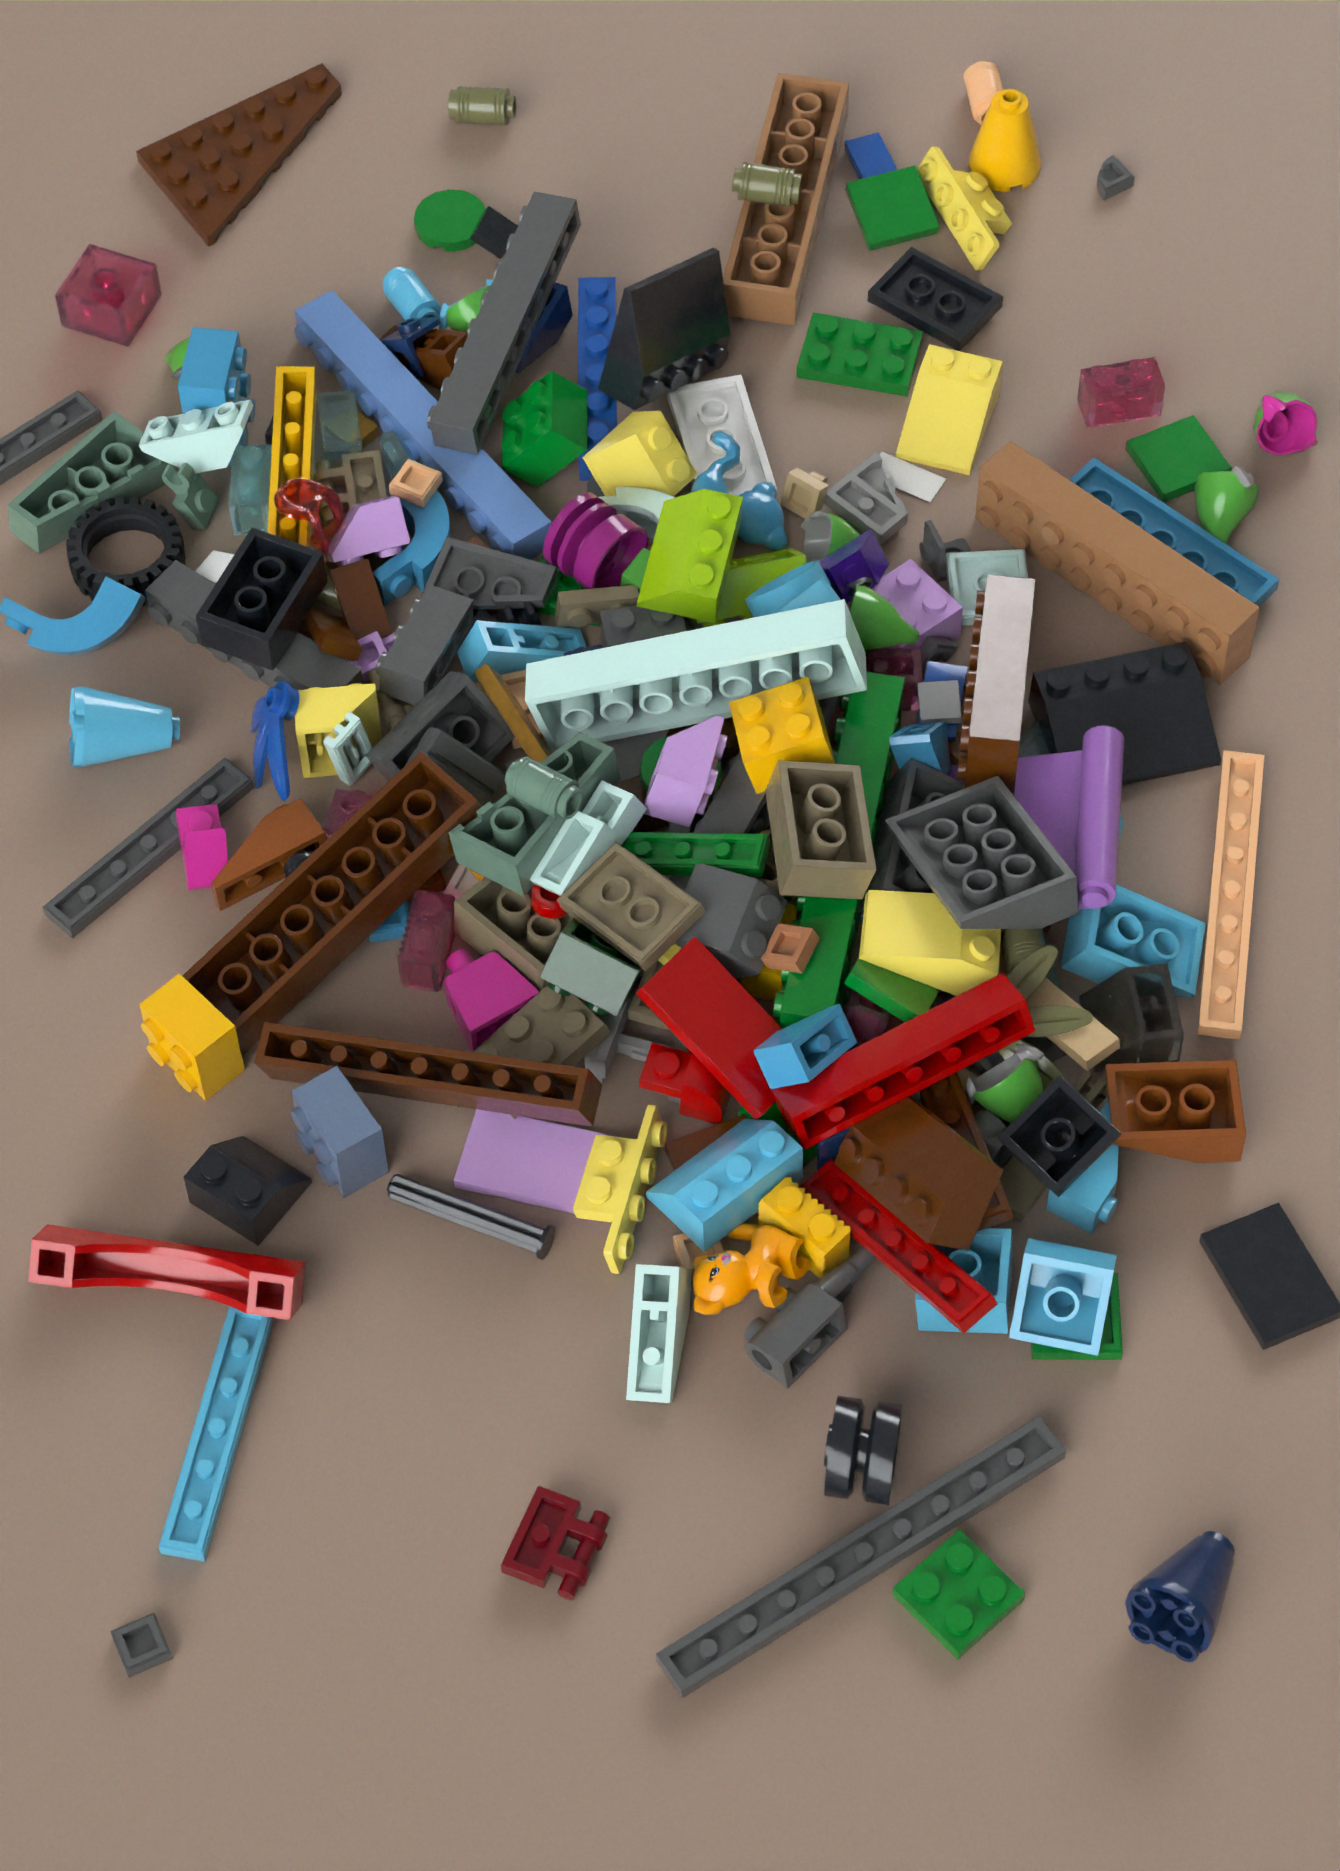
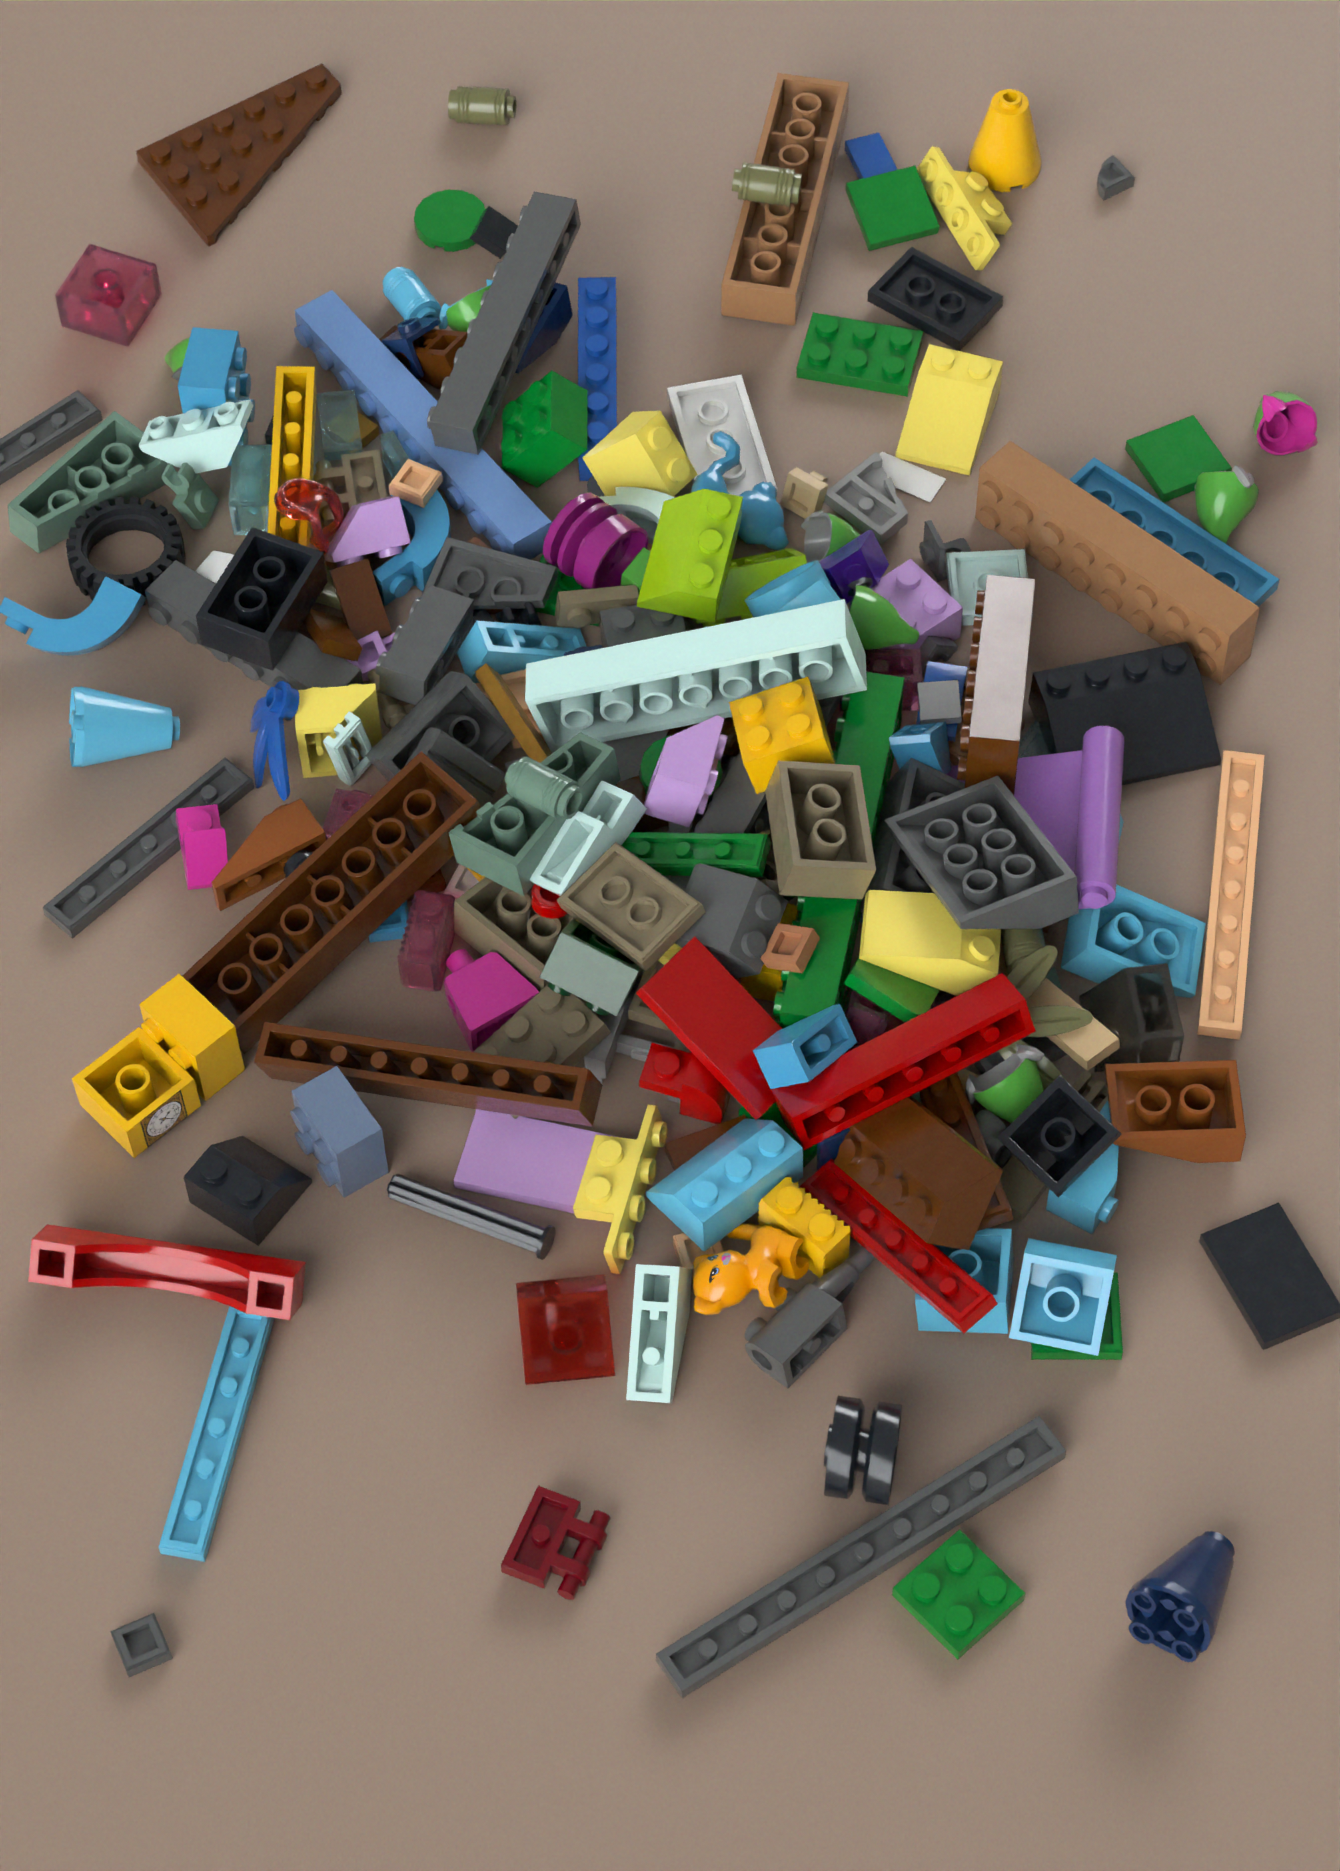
(136, 1092): none -> yellow brick
(565, 1329): none -> clear red slope
(668, 332): black slope -> none
(981, 83): light nougat head -> none
(1121, 392): clear pink brick -> none

